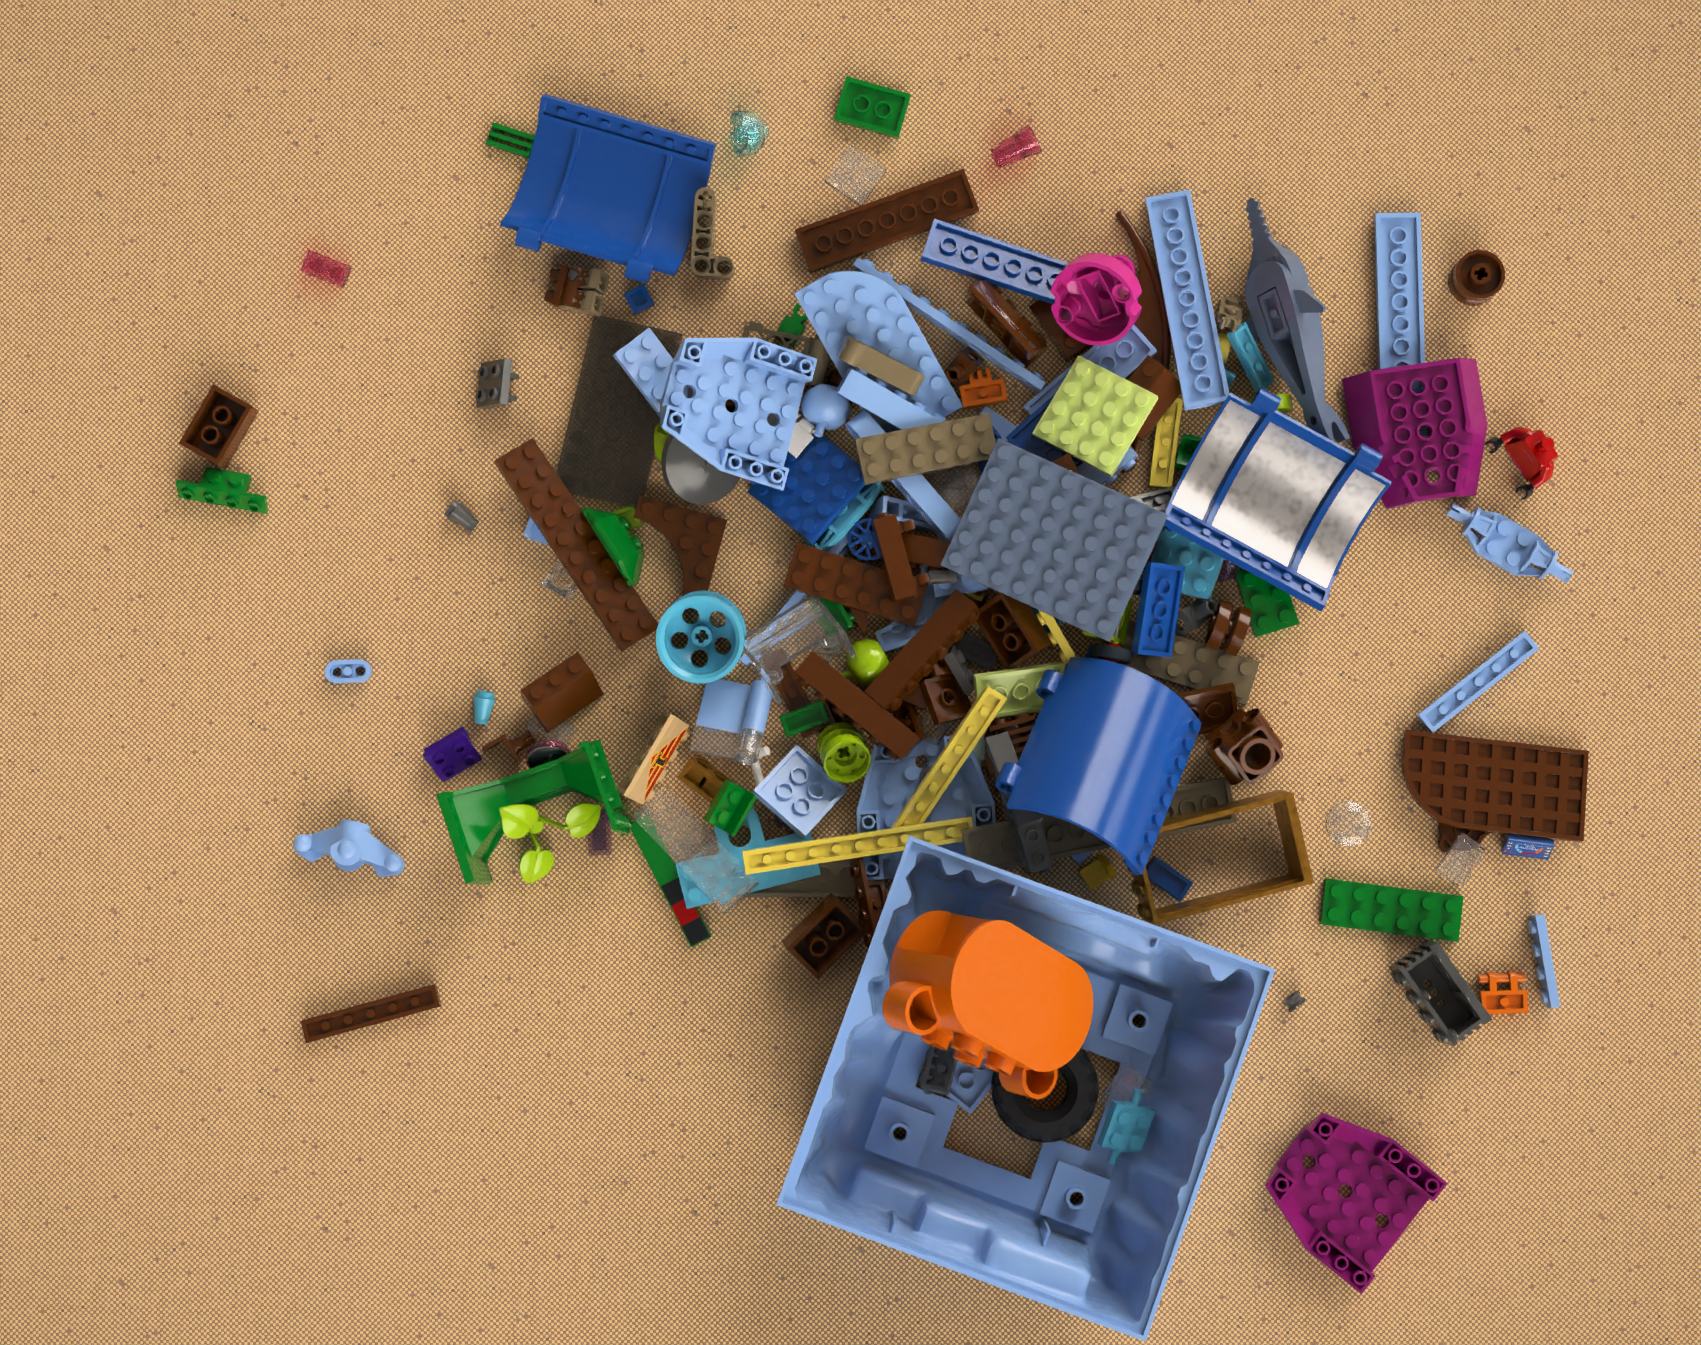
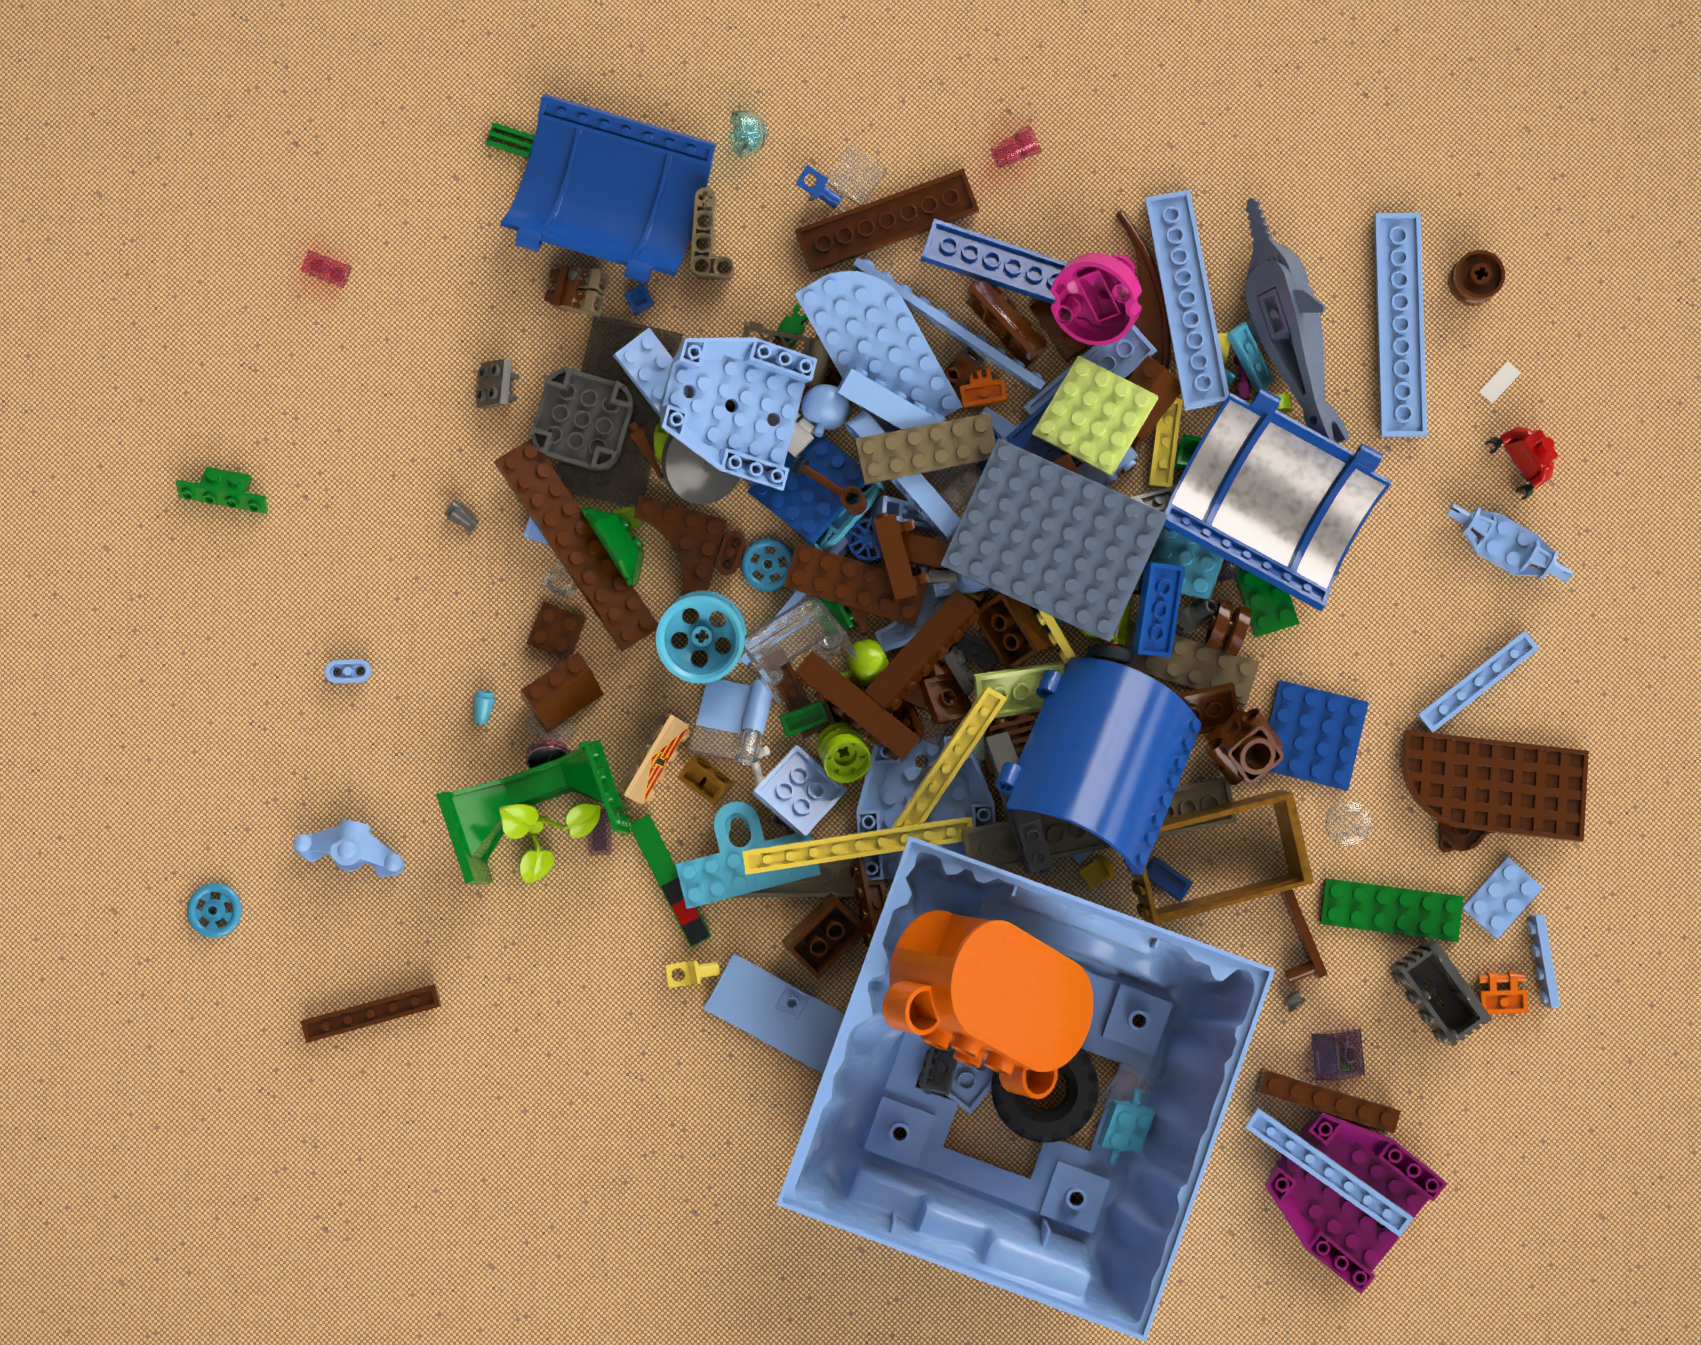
(204, 893): none -> dark azure plate
(219, 426): reddish brown brick -> none
(452, 754): dark purple bracket -> none
(515, 745): reddish brown bracket -> none
(556, 631): none -> reddish brown plate
(582, 419): none -> dark grey plate
(639, 437): none -> reddish brown piece
(692, 972): none -> light yellow bracket
(695, 850): clear plate -> none
(730, 553): none -> reddish brown plate
(730, 807): green bracket -> none
(759, 548): none -> dark azure plate
(776, 1012): none -> light blue door
(800, 467): none -> reddish brown piece
(819, 190): none -> blue bracket
(872, 107): green plate -> none
(880, 365): dark tan beam -> none
(1229, 313): dark tan plate -> none
(1244, 389): none -> magenta hinge
(1314, 964): none -> reddish brown piece
(1317, 734): none -> blue plate
(1328, 1100): none -> reddish brown brick
(1328, 1171): none -> light blue plate
(1338, 1054): none -> clear purple slope
(1388, 418): magenta wedge -> none
(1460, 860): clear bracket -> none
(1500, 382): none -> white sticker
(1501, 897): none -> light blue plate
(1527, 846): blue tile -> none

